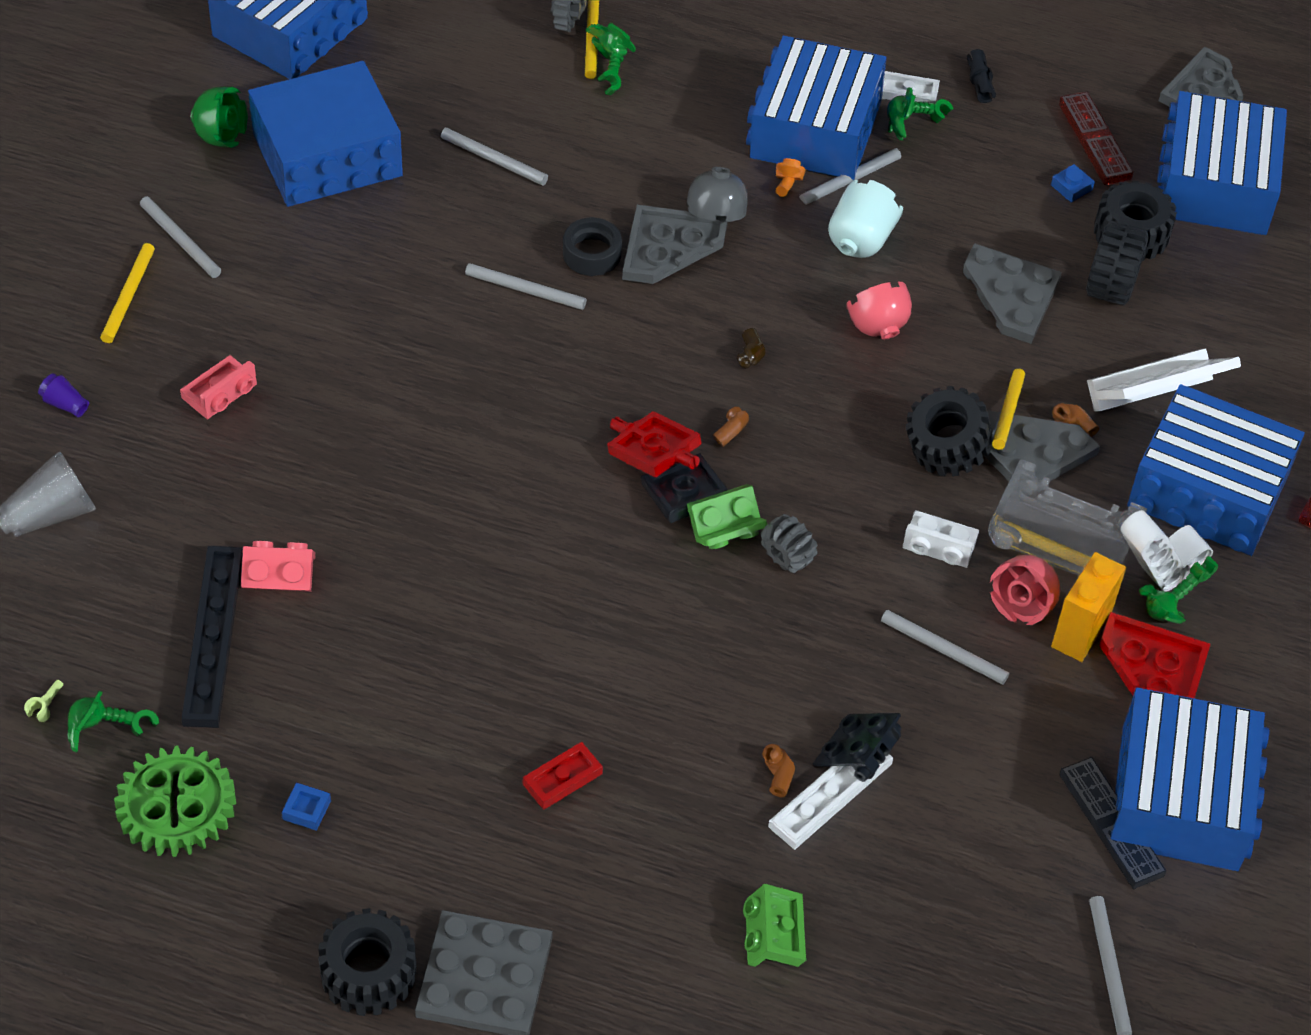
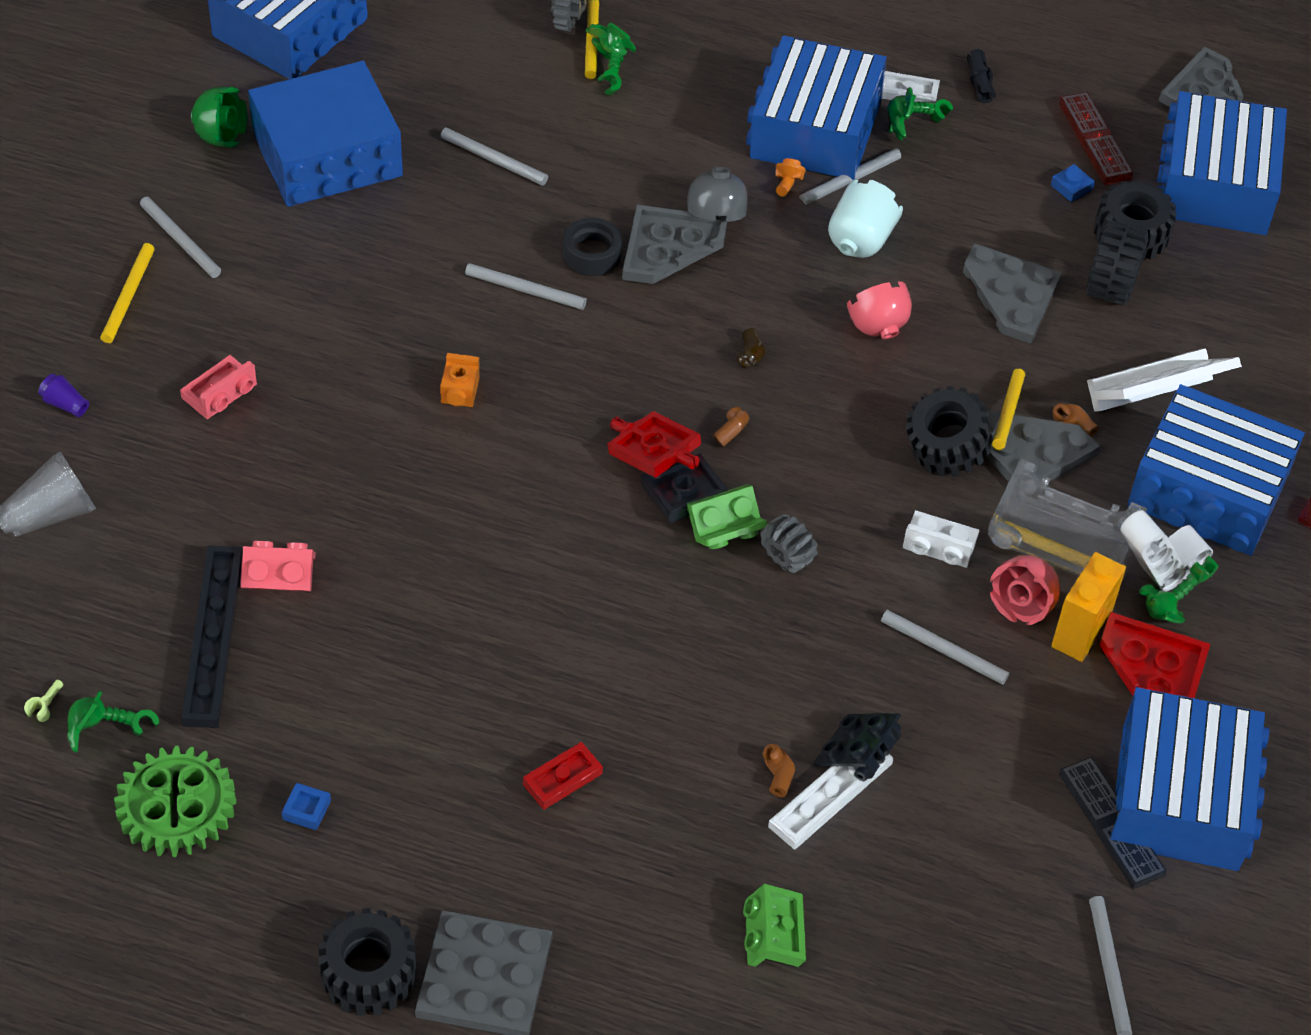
(460, 380): none -> orange brick

